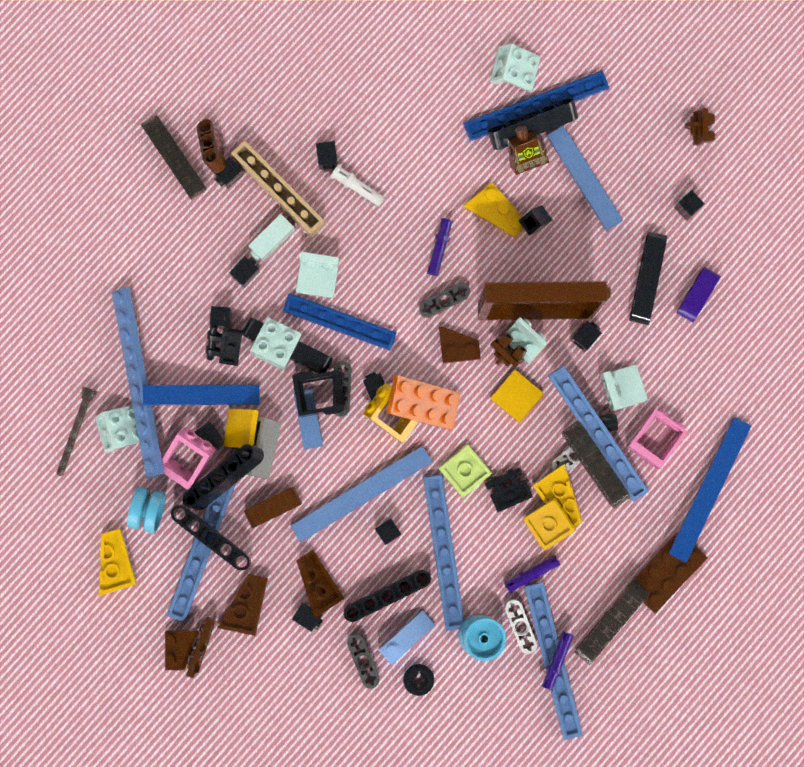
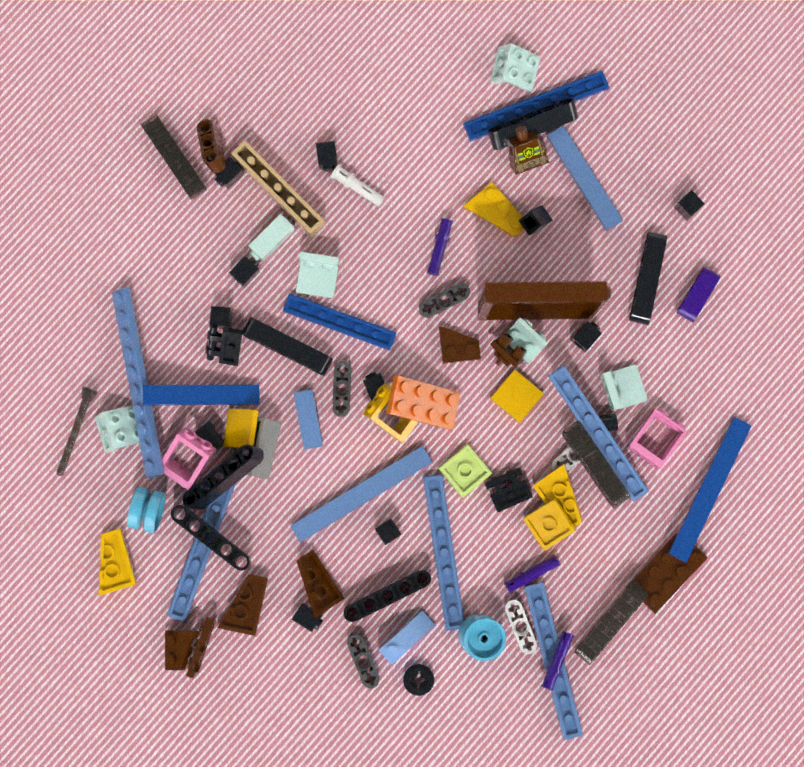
(273, 507): reddish brown beam -> none
(275, 343): light aqua bracket -> none
(307, 377): black piece -> none
(699, 126): reddish brown hips -> none

